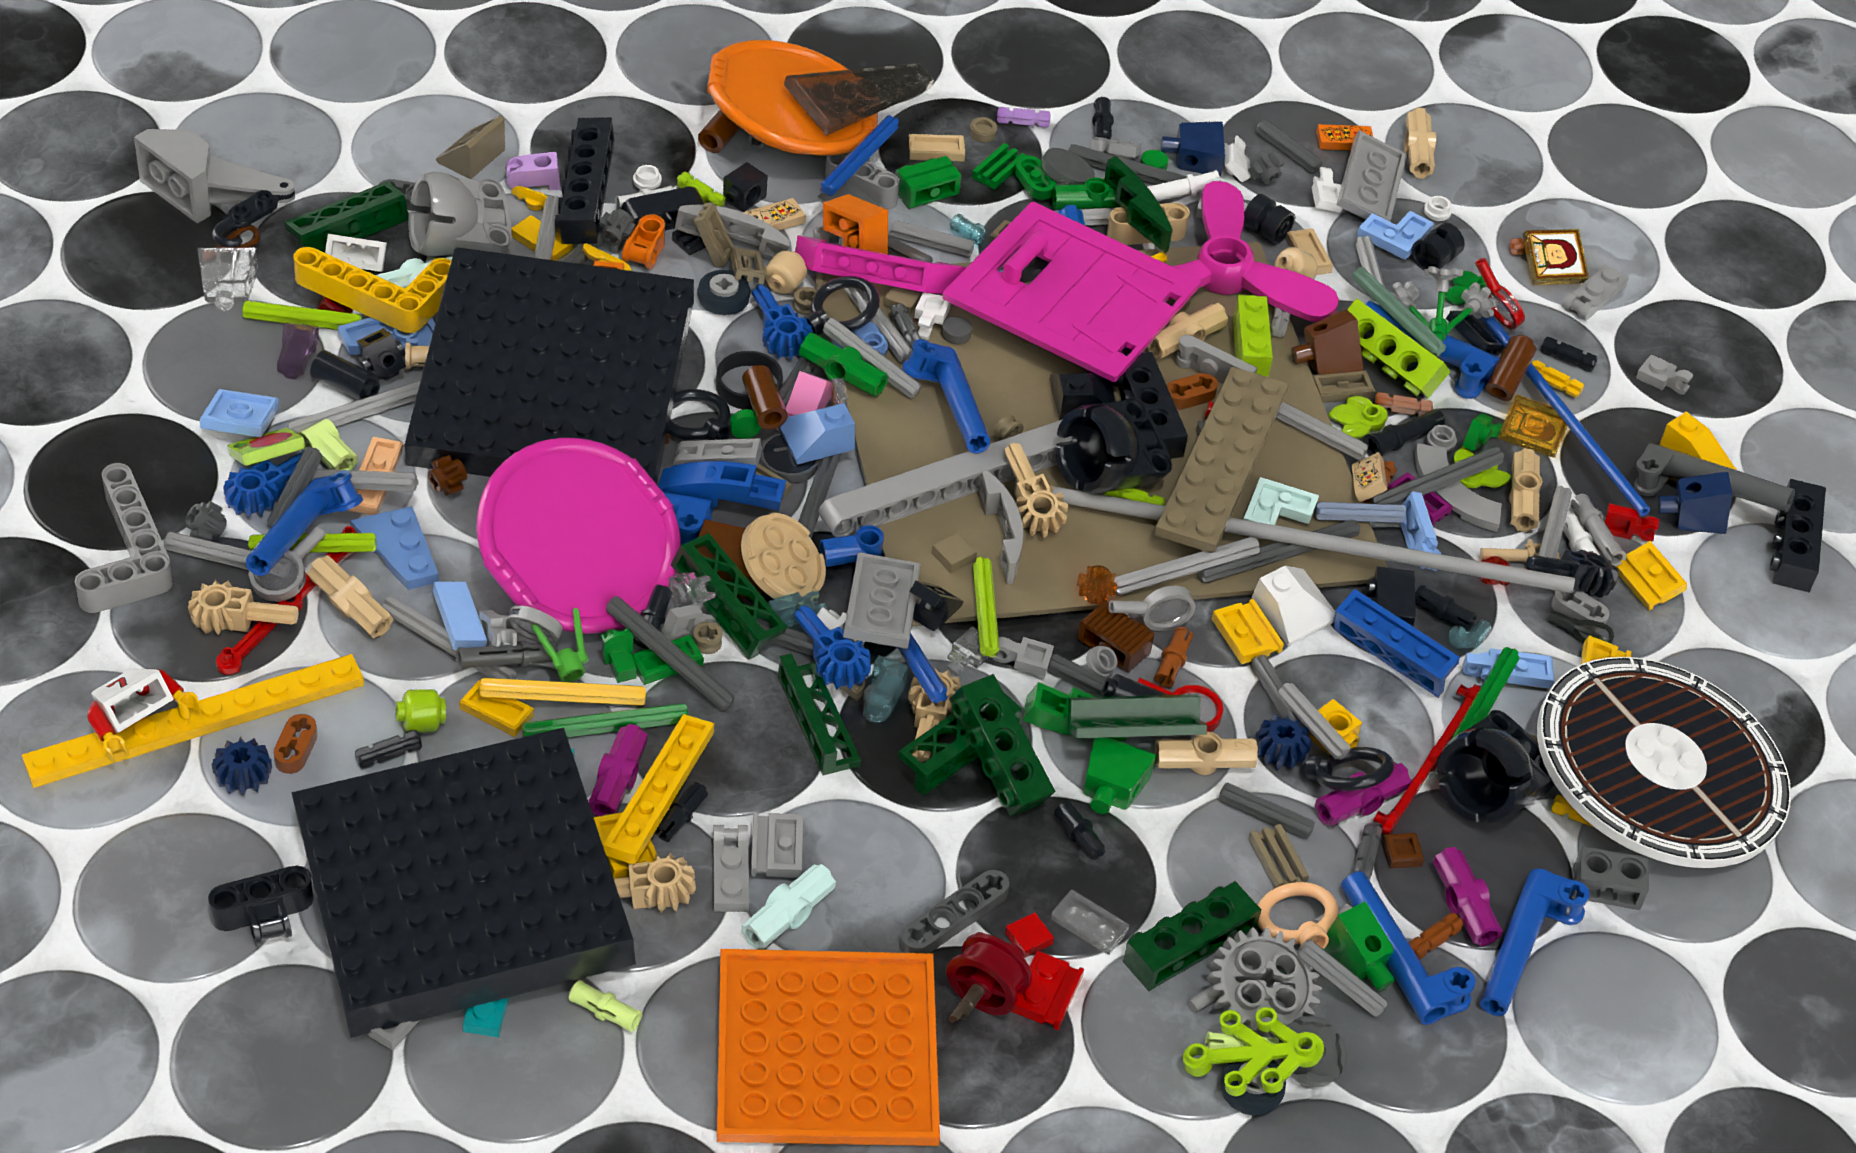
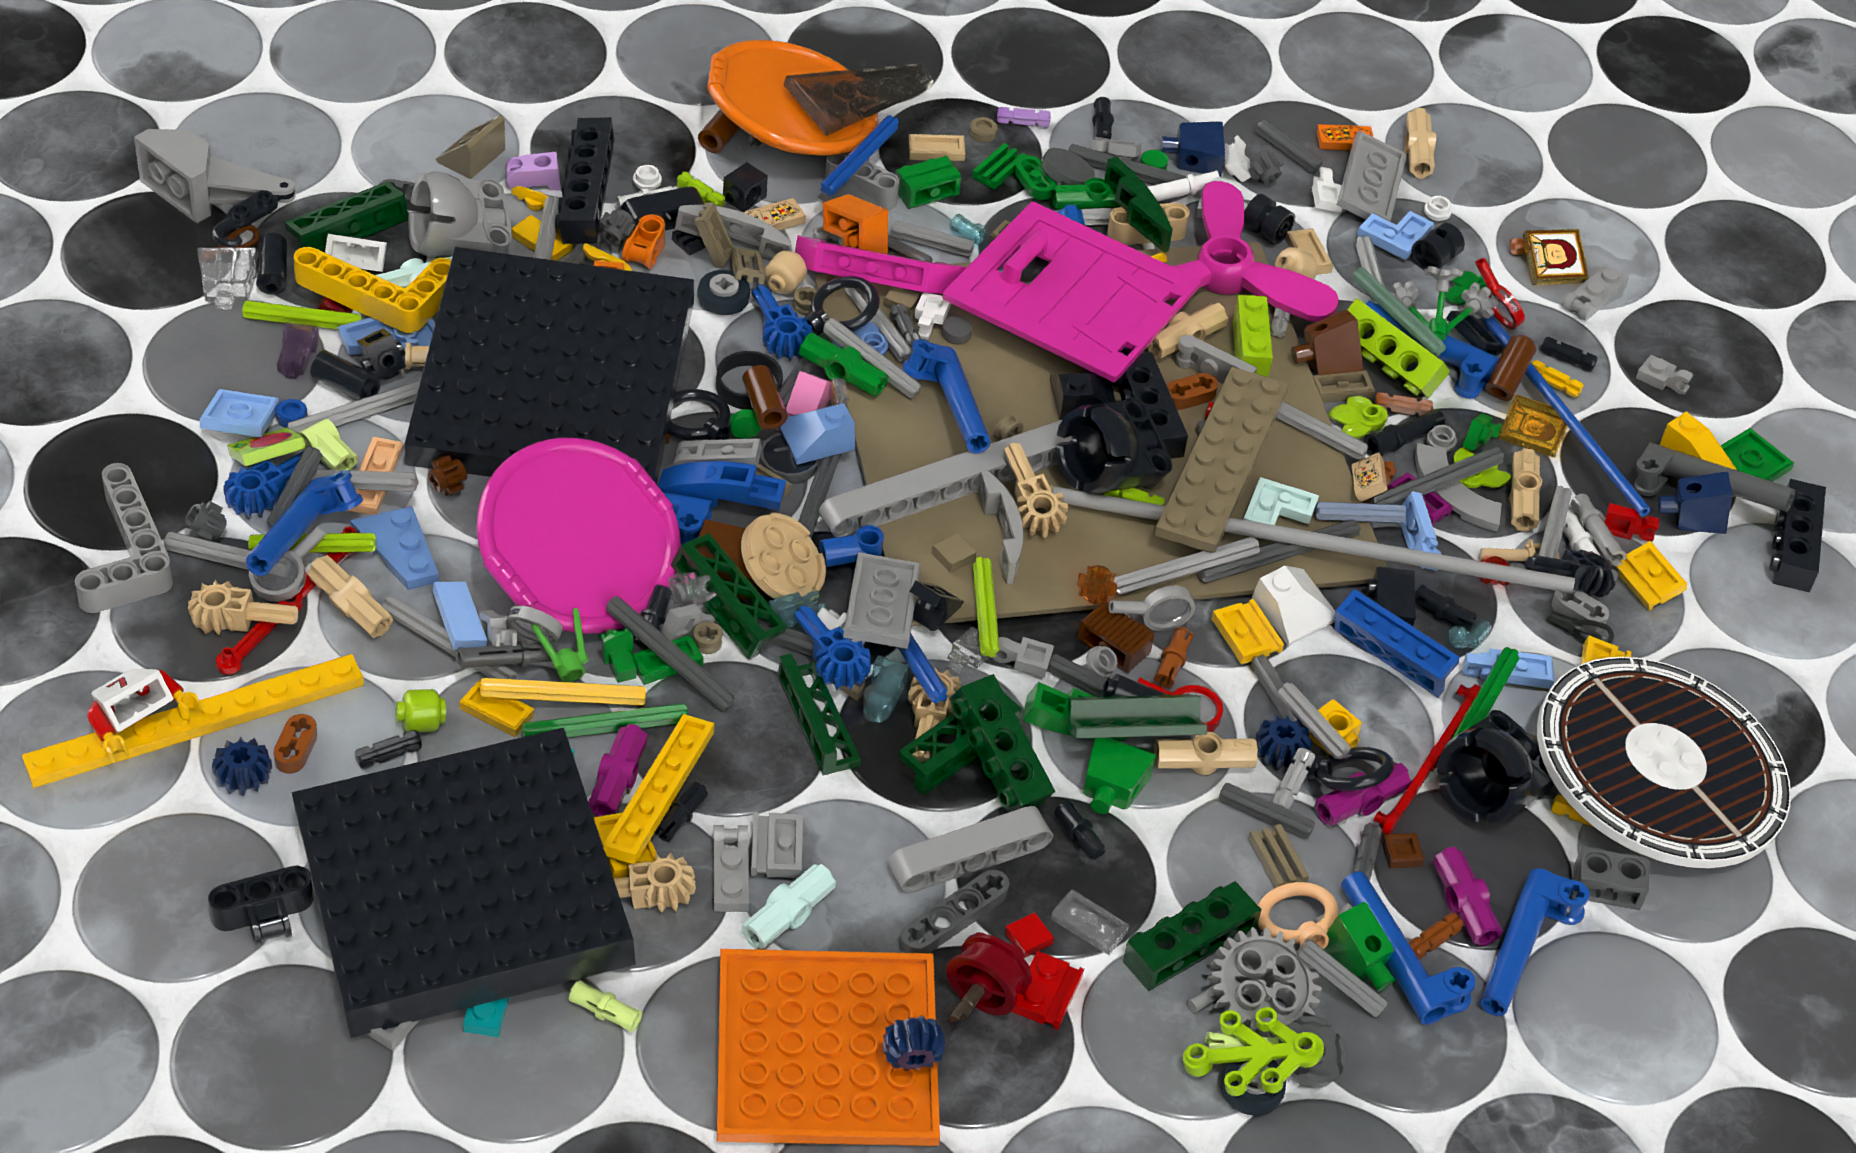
(271, 263): none -> black brick
(289, 411): none -> blue tile
(914, 1043): none -> dark blue gear
(970, 849): none -> light grey beam
(1294, 778): none -> light grey axle
(1756, 456): none -> green tile

